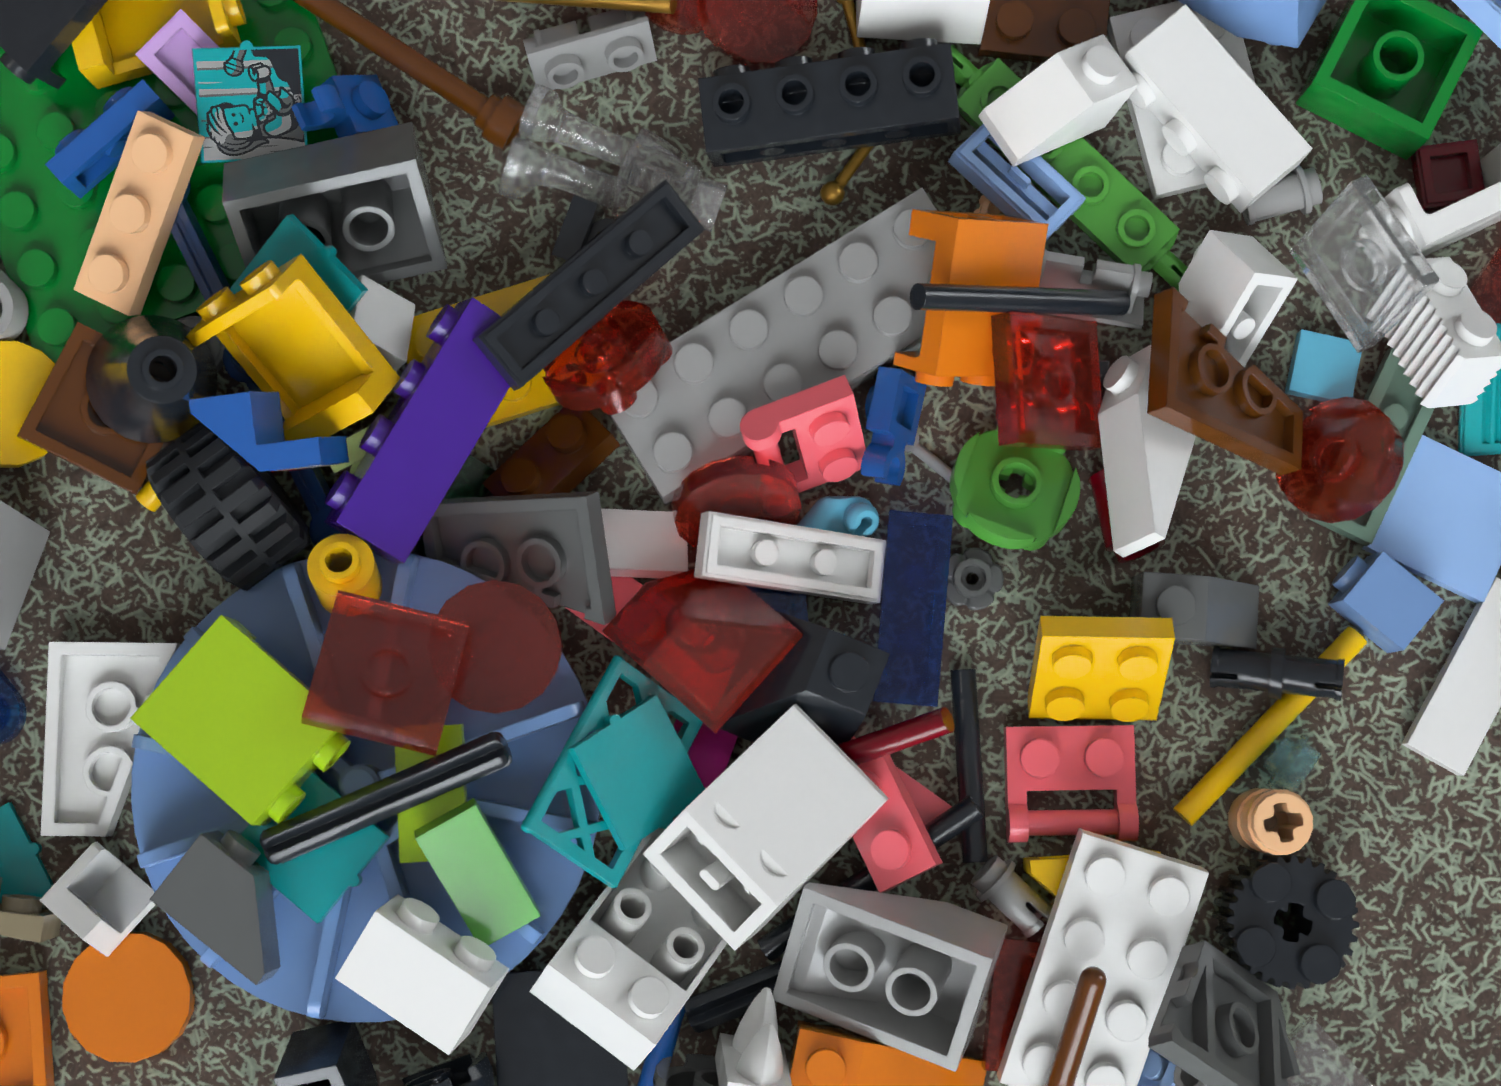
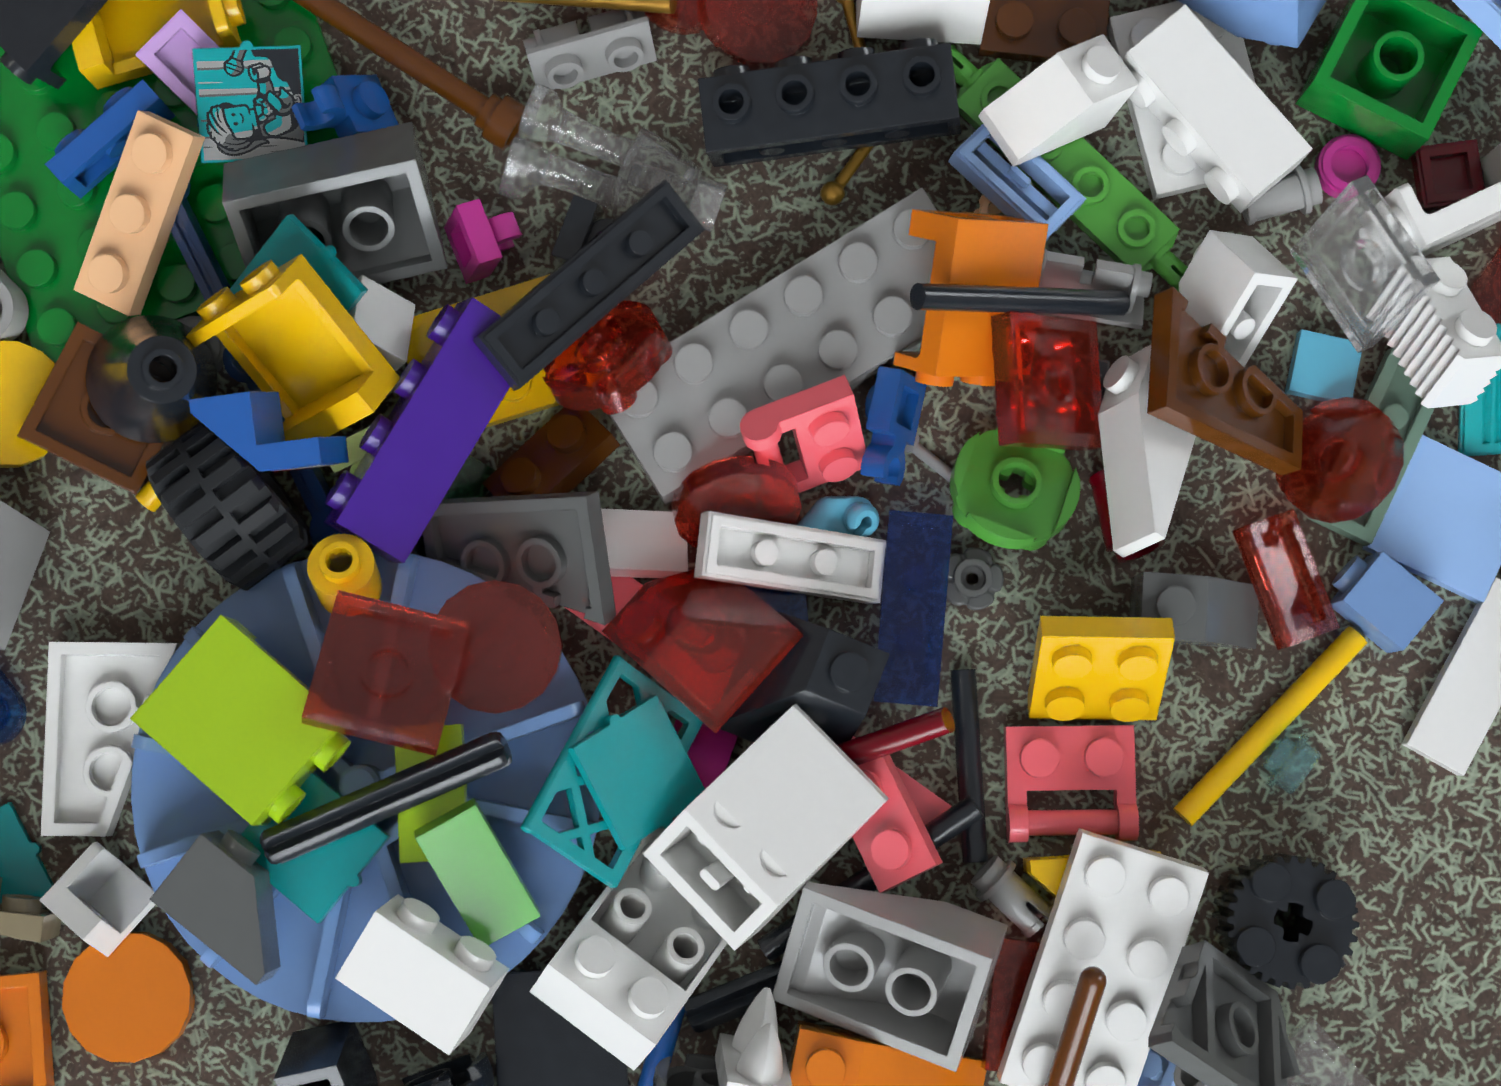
(479, 240): none -> dark pink tile
(1270, 821): light nougat piece -> none
(1277, 673): black pin -> none
(1285, 579): none -> clear red tile
(1346, 160): none -> dark pink tile

